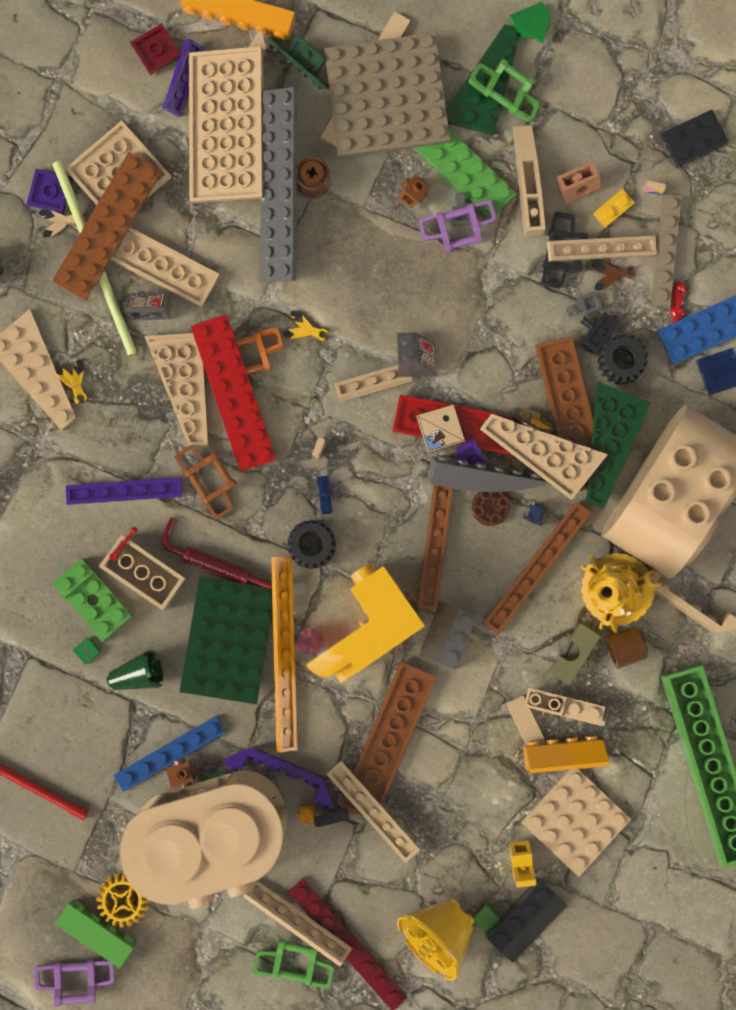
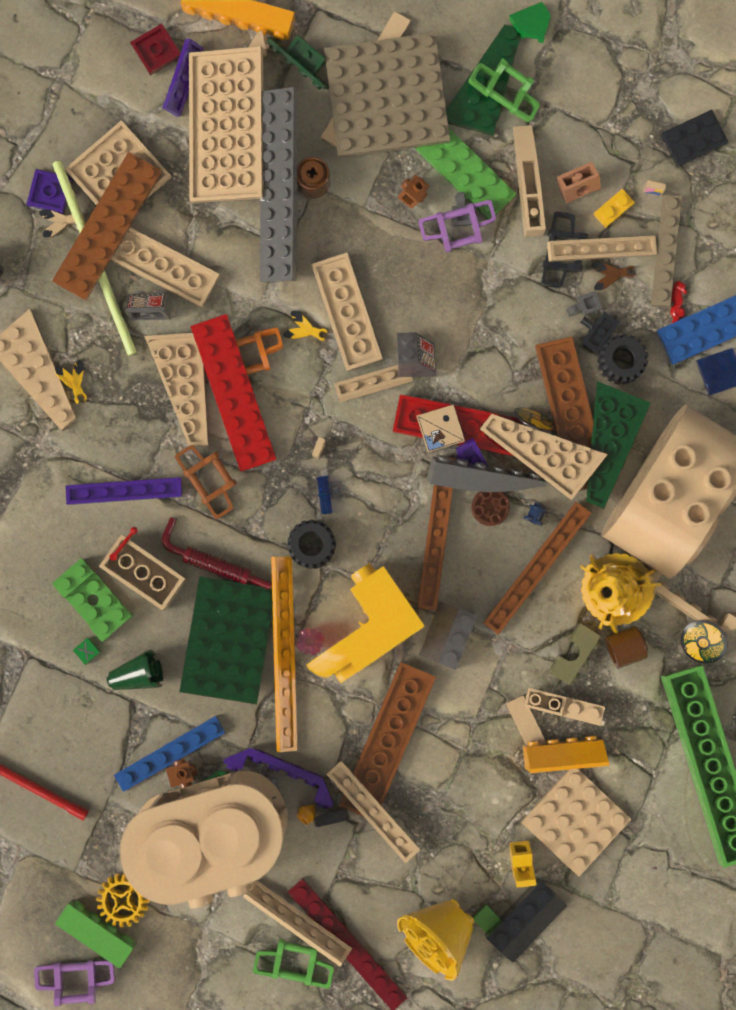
(347, 312): none -> tan plate
(704, 641): none -> shield

